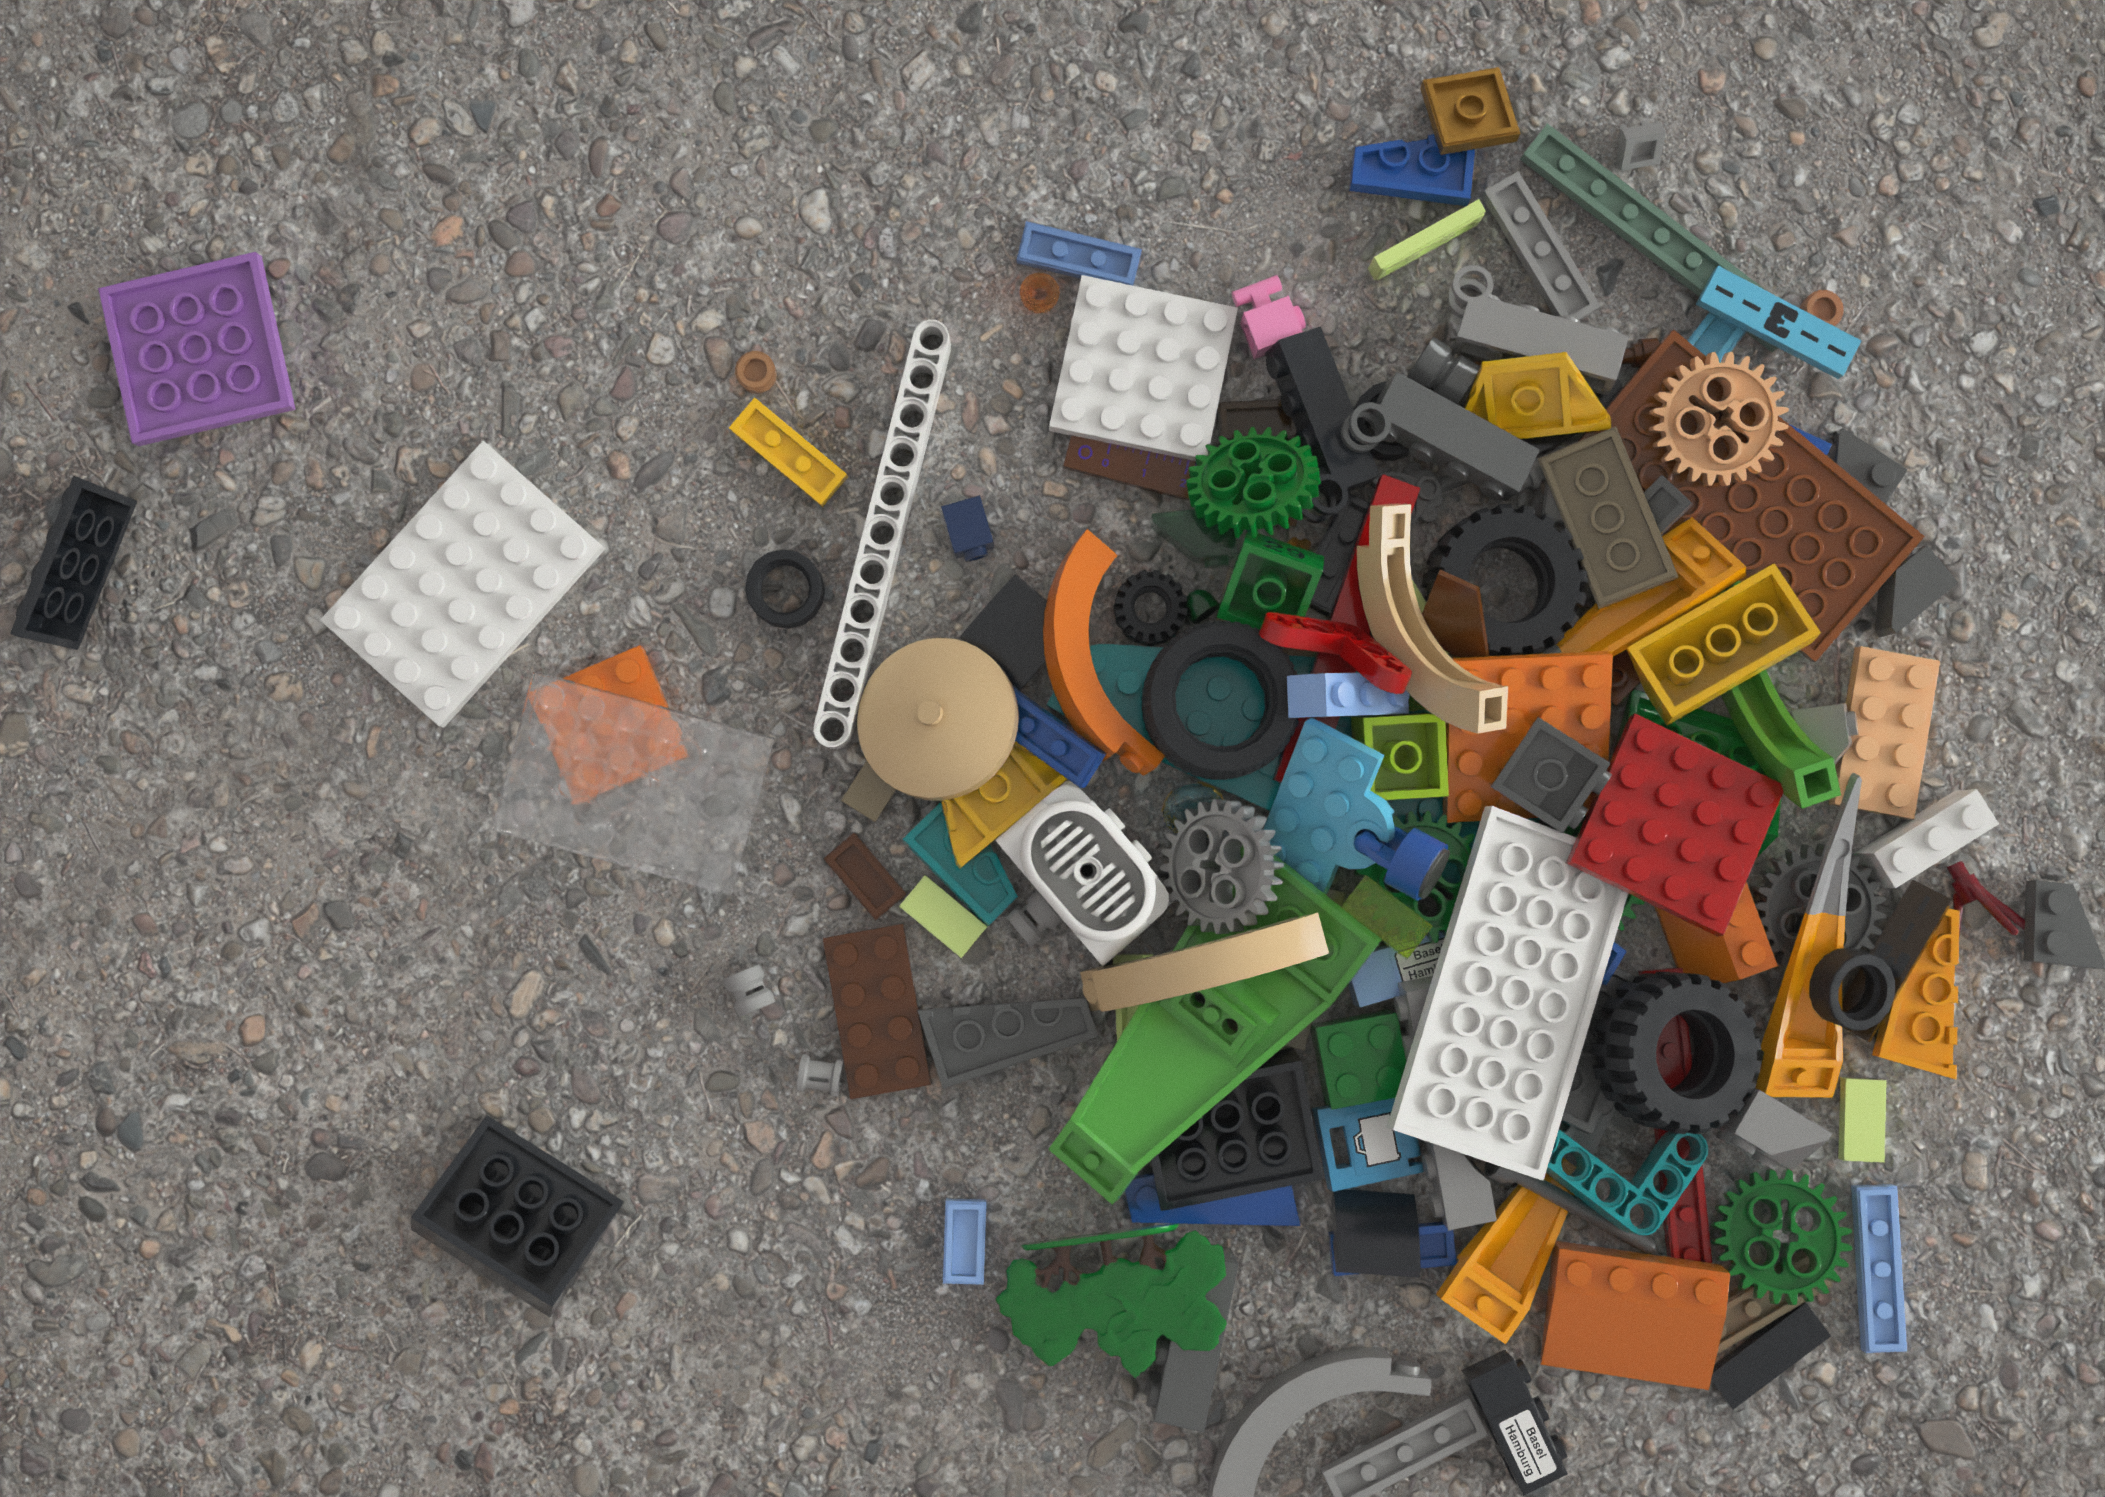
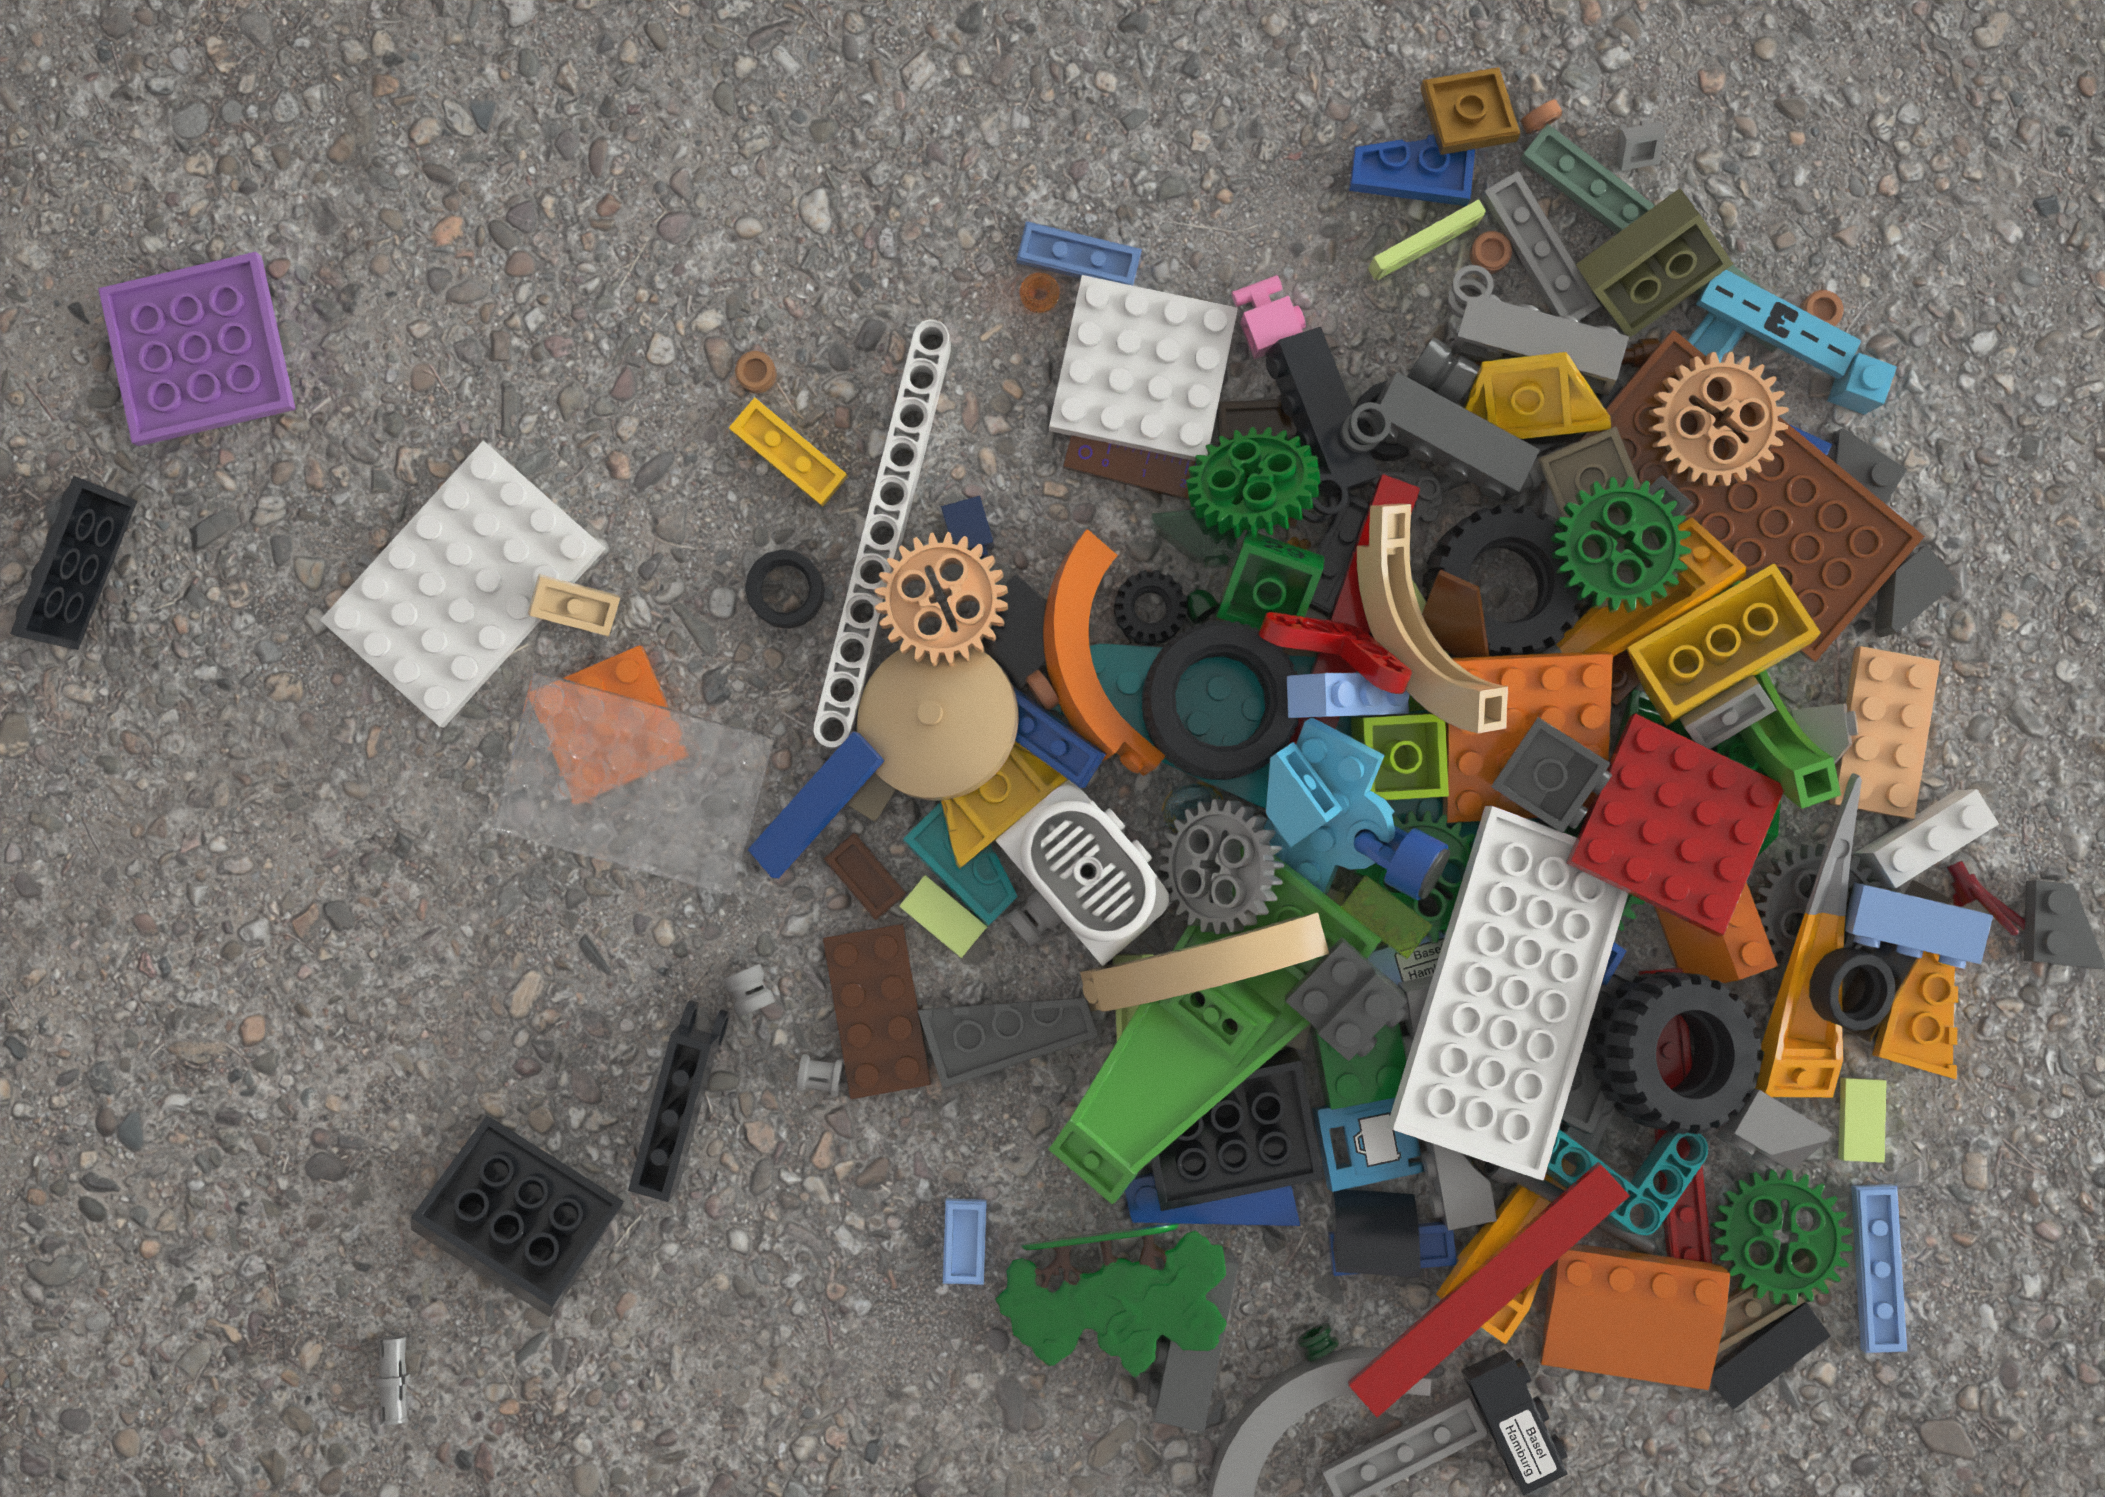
(392, 1380): none -> light grey pin
(573, 605): none -> tan plate
(676, 1105): none -> black hinge
(816, 805): none -> blue tile
(908, 613): none -> light nougat gear
(1042, 690): none -> nougat tile
(1297, 796): none -> medium azure slope
(1318, 1342): none -> dark green bush
(1347, 1000): none -> dark grey plate
(1488, 1289): none -> red tile
(1491, 251): none -> nougat tile
(1539, 117): none -> nougat tile
(1641, 514): none -> green gear
(1654, 263): none -> olive slope
(1728, 713): none -> light grey plate
(1863, 384): none -> medium azure brick
(1917, 925): none -> light blue brick

